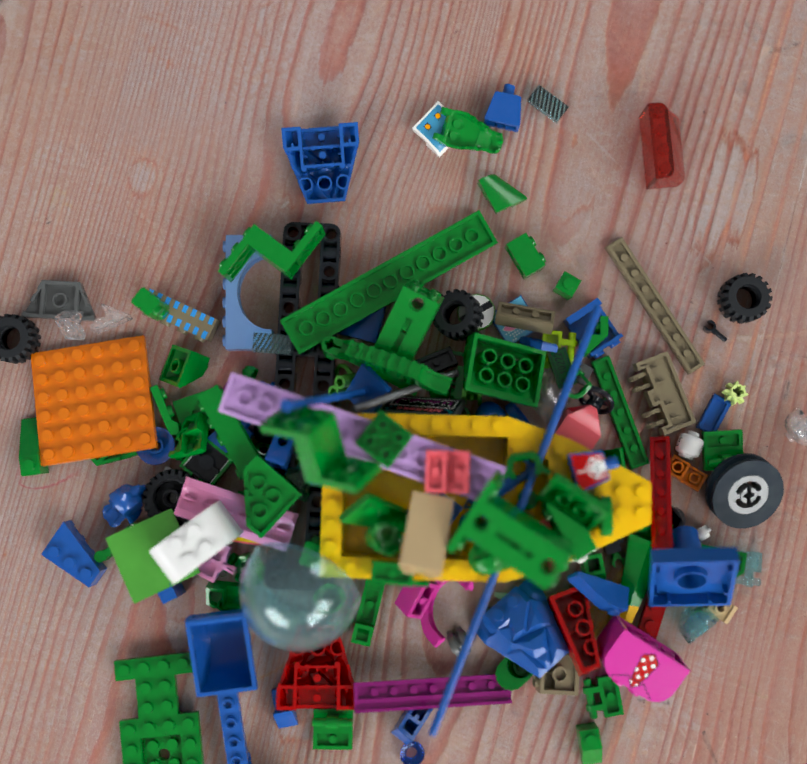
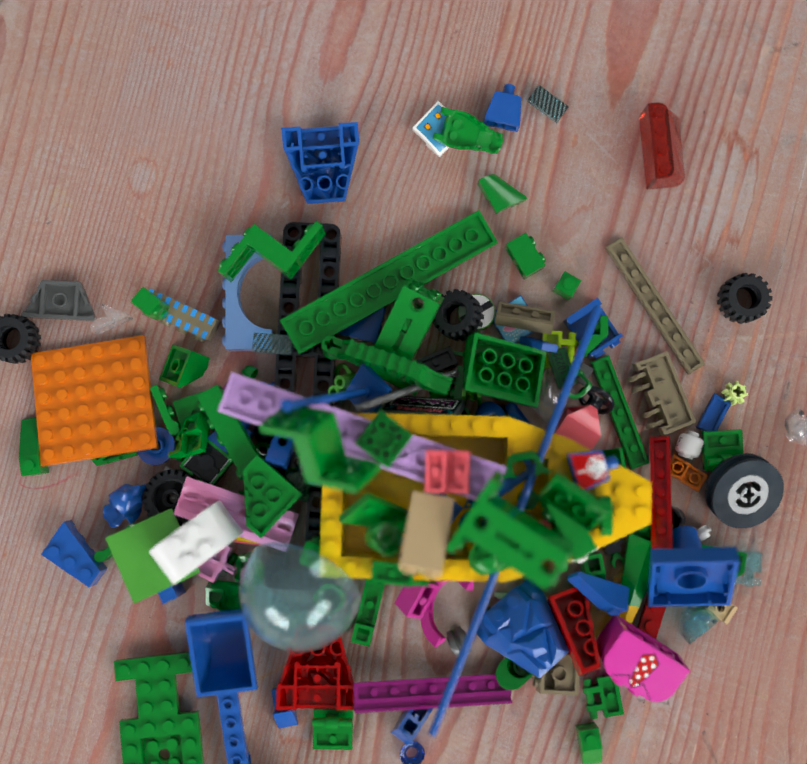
(70, 324): clear slope -> none
(714, 331): black hand -> none

